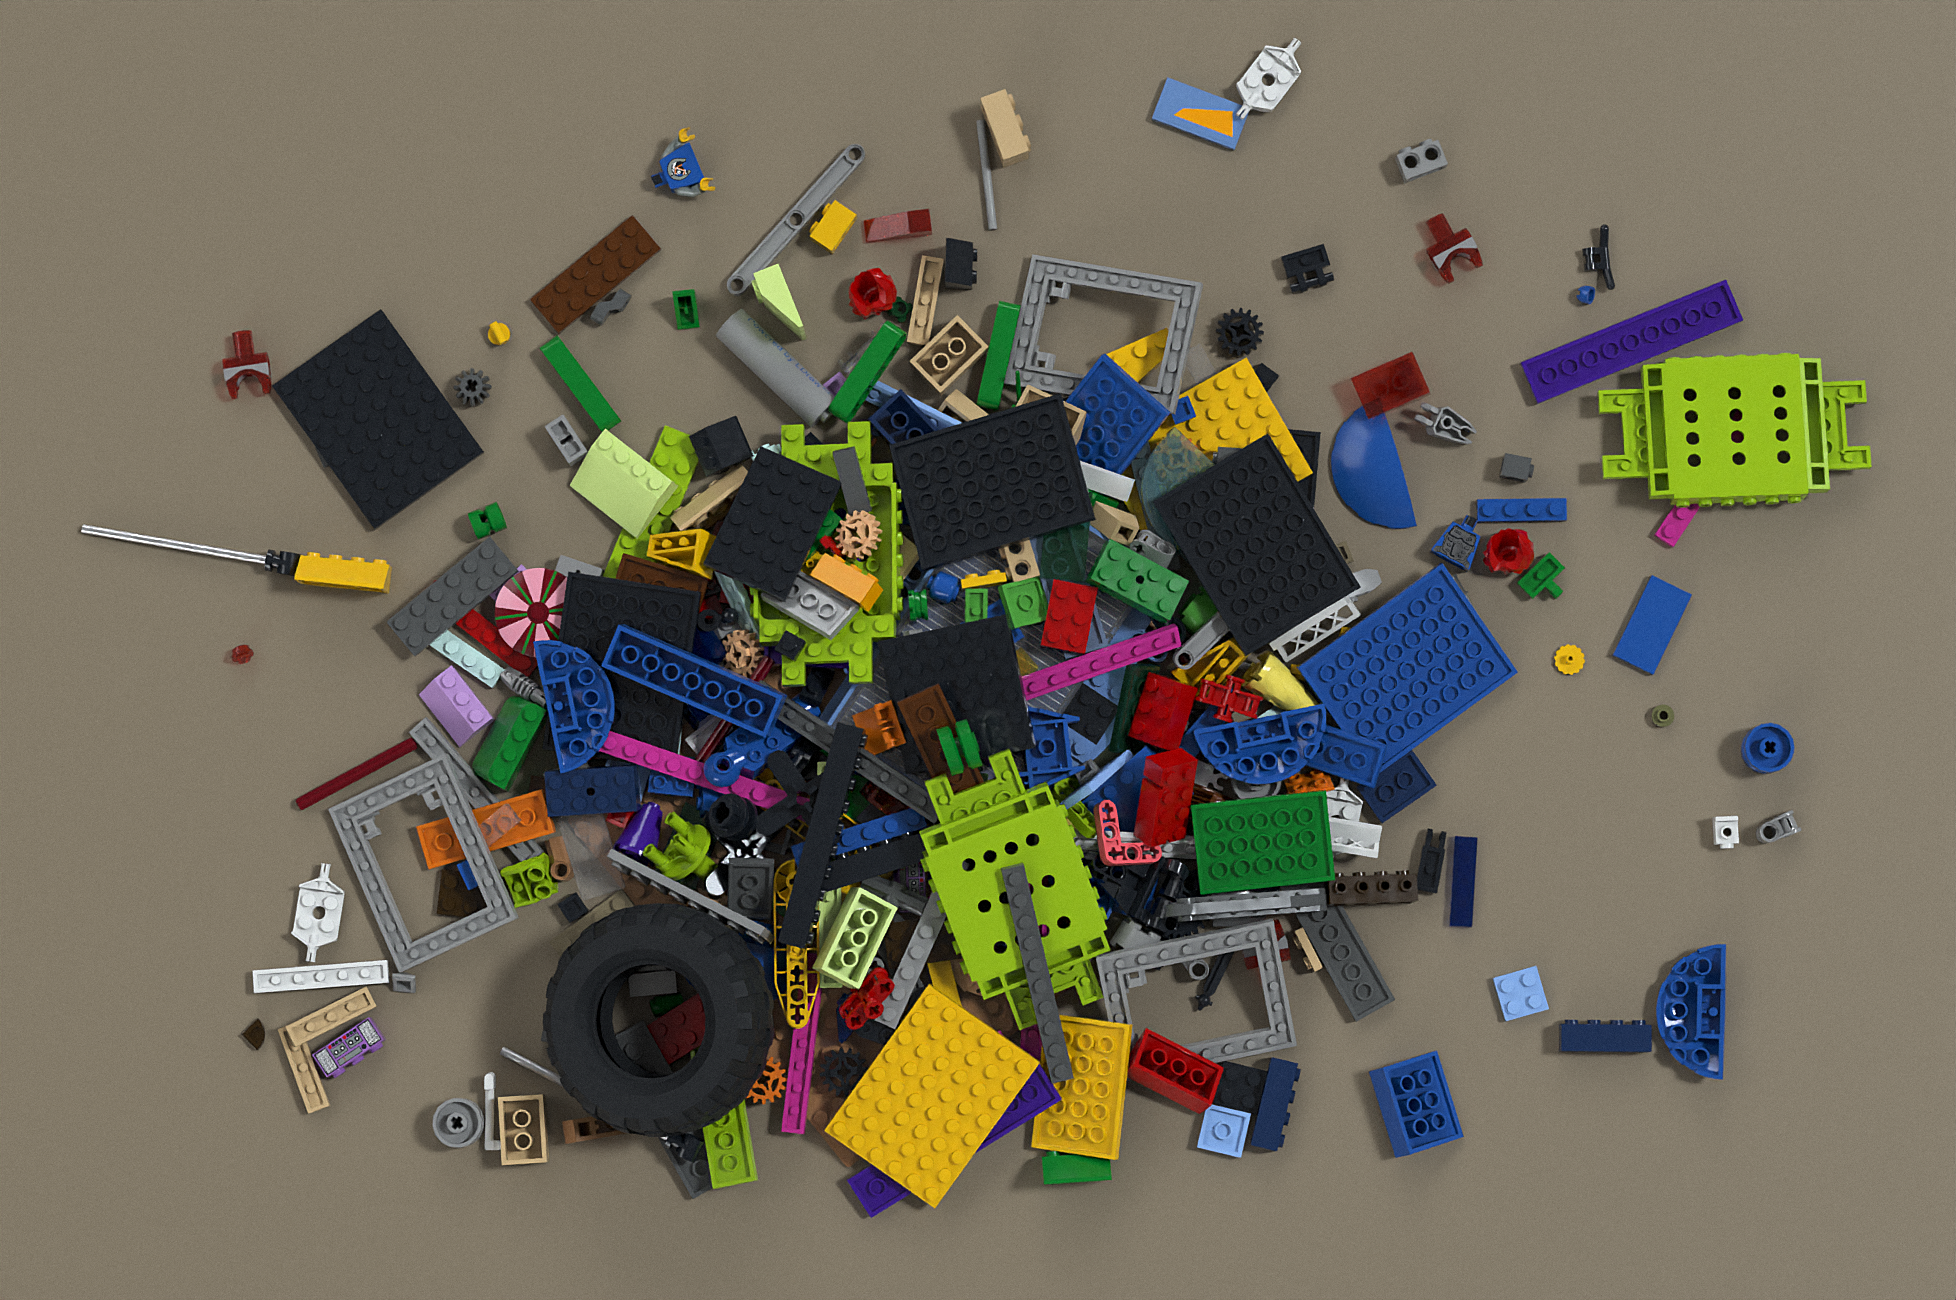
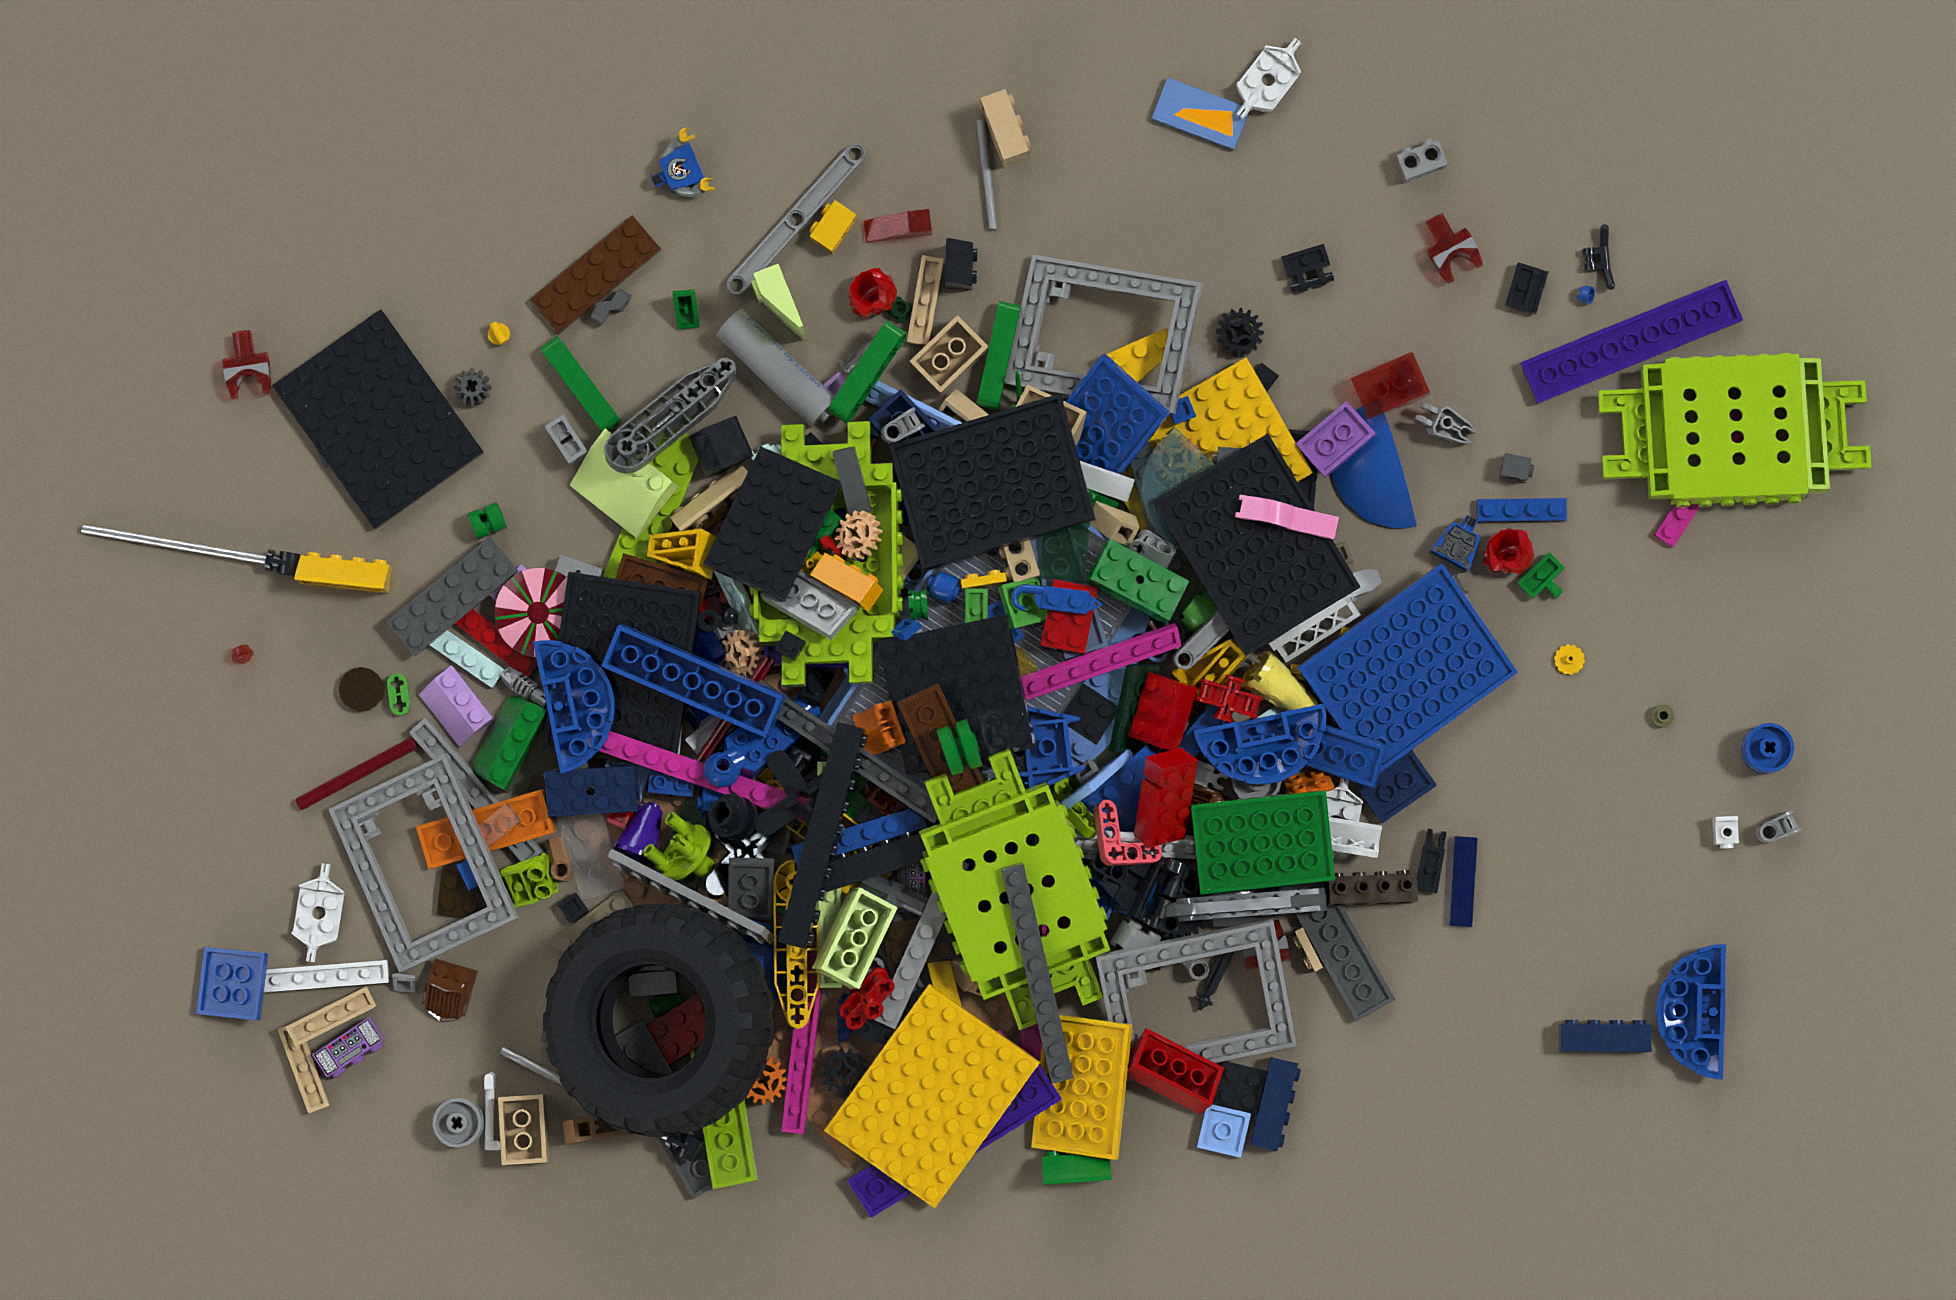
(232, 983): none -> blue plate
(255, 1034): dark brown tile -> none
(361, 689): none -> dark brown tile
(404, 693): none -> bright green beam
(448, 990): none -> reddish brown piece
(678, 411): none -> dark grey beam
(904, 424): none -> light grey piece
(906, 629): none -> blue tile
(1057, 599): none -> blue plate
(1288, 516): none -> bright pink piece
(1335, 439): none -> medium lavender plate
(1416, 1104): blue slope -> none
(1520, 993): light blue plate -> none
(1526, 288): none -> black plate
(1652, 625): blue tile -> none

